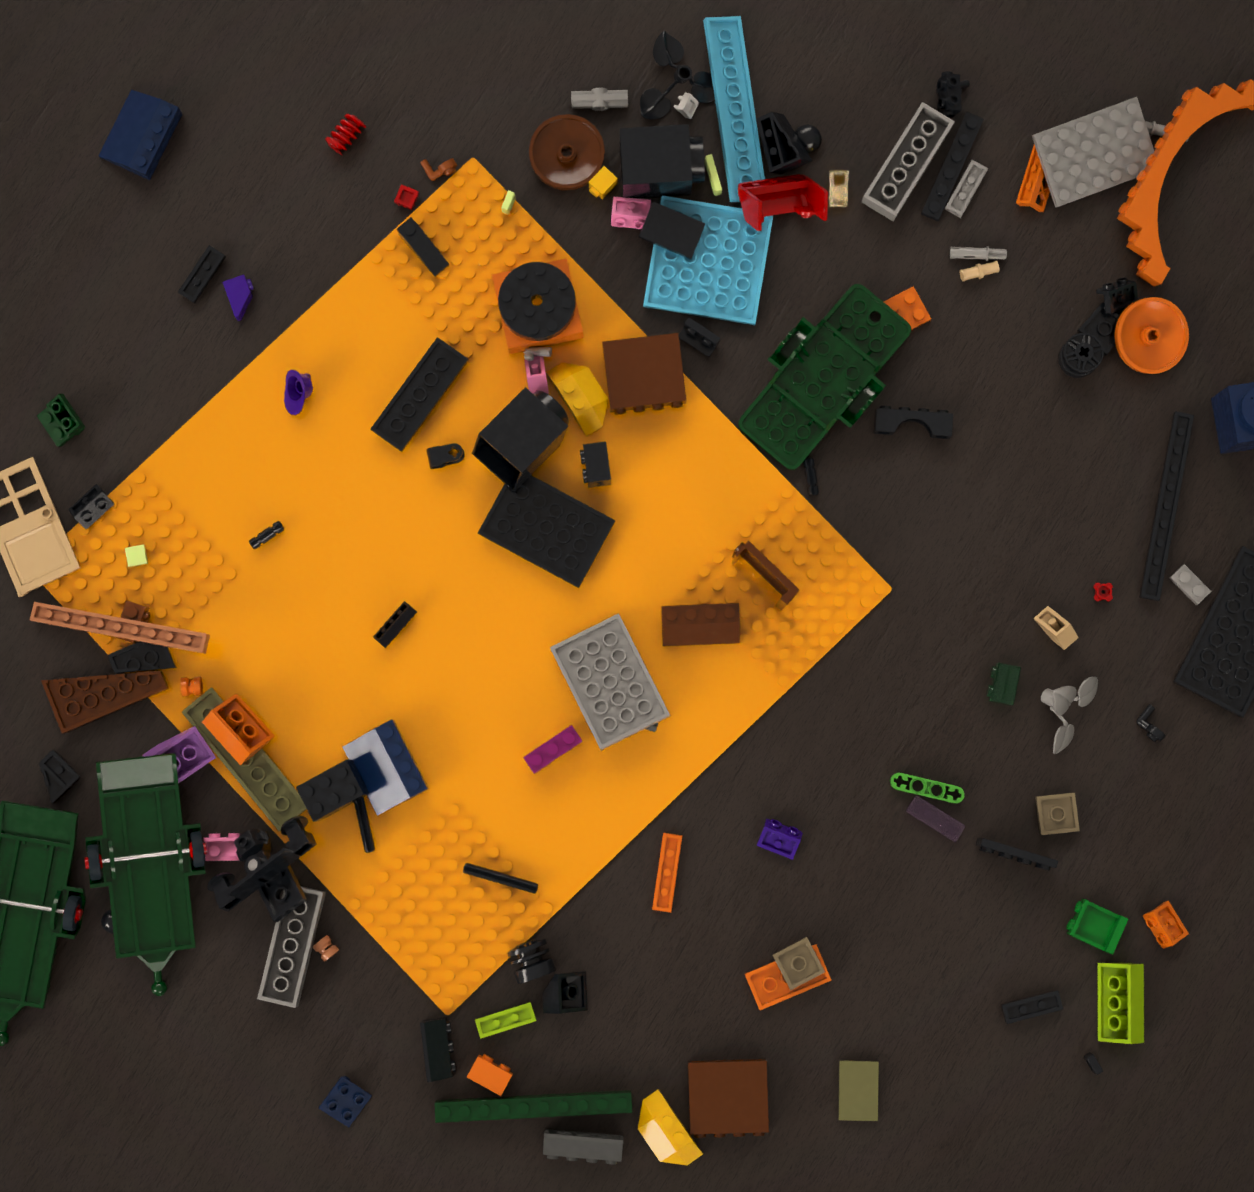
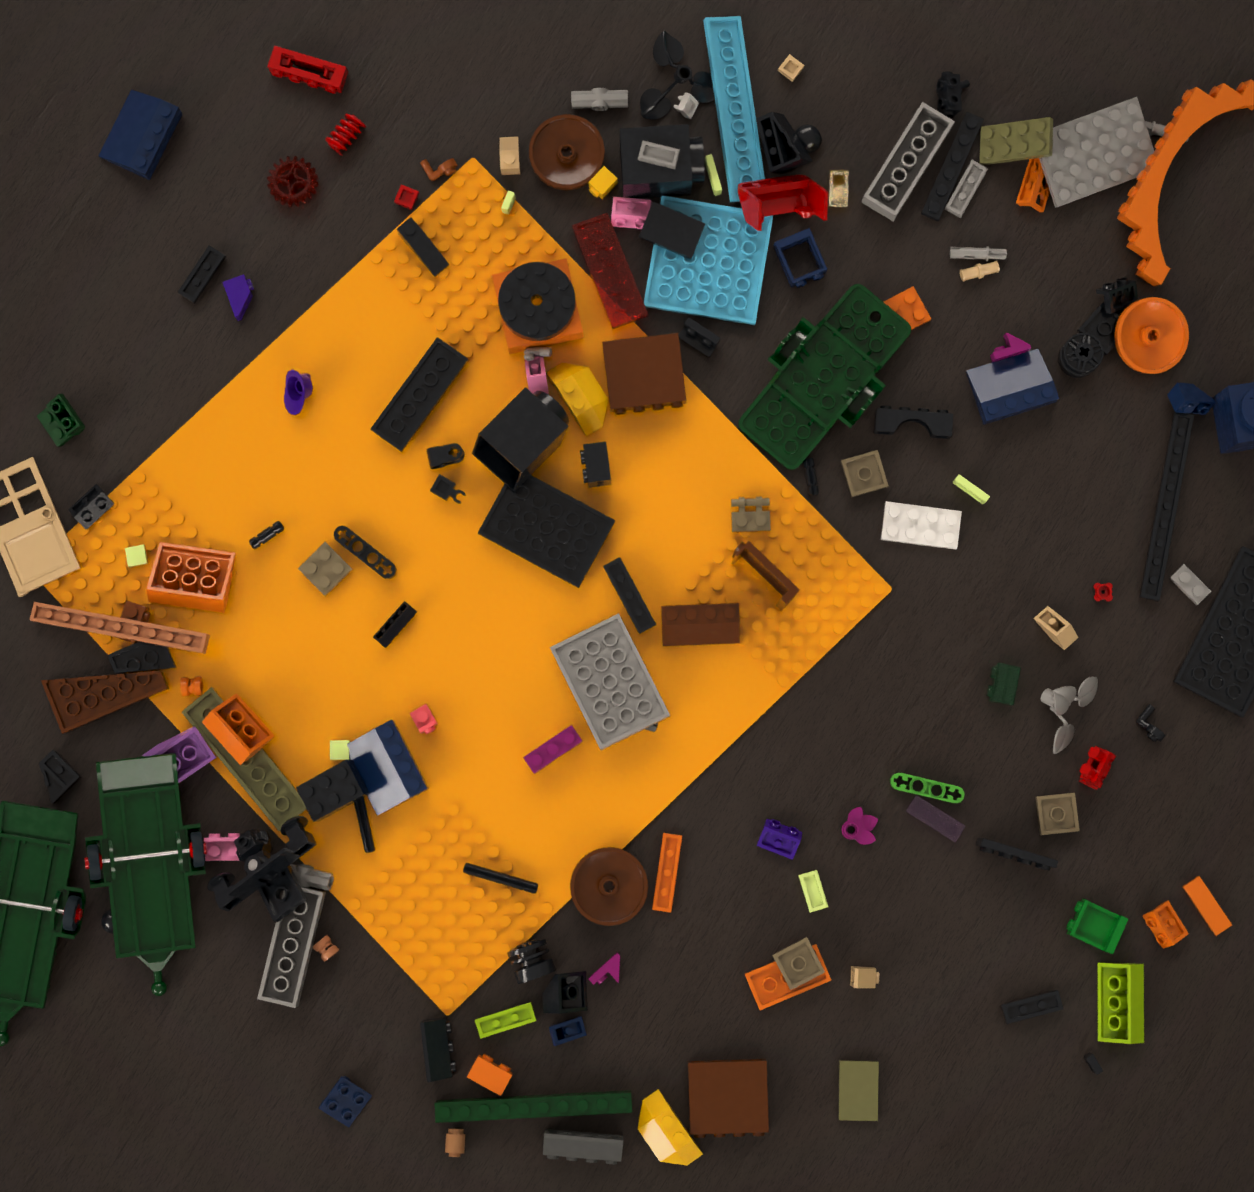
(191, 577): none -> orange slope
(284, 180): none -> clear red gear
(308, 876): none -> light grey piece
(325, 568): none -> dark tan plate
(334, 74): none -> red brick
(339, 750): none -> yellowish green tile
(363, 554): none -> black beam
(424, 719): none -> coral bracket
(445, 488): none -> black plate
(455, 1142): none -> medium nougat brick
(509, 156): none -> tan slope
(567, 1030): none -> dark blue slope
(609, 271): none -> clear red plate
(609, 886): none -> reddish brown dish
(611, 966): none -> magenta slope
(629, 595): none -> black plate
(658, 154): none -> light grey tile
(750, 521): none -> dark tan plate
(791, 68): none -> tan plate
(791, 241): none -> dark blue window
(813, 891): none -> yellowish green tile
(862, 826): none -> magenta plate
(864, 473): none -> dark tan plate
(864, 977): none -> tan slope
(921, 525): none -> white plate
(971, 489): none -> yellowish green tile
(1012, 386): none -> dark blue slope
(1014, 347): none -> magenta slope
(1016, 141): none -> olive plate
(1096, 767): none -> red hips
(1190, 399): none -> dark blue slope
(1207, 905): none -> orange tile

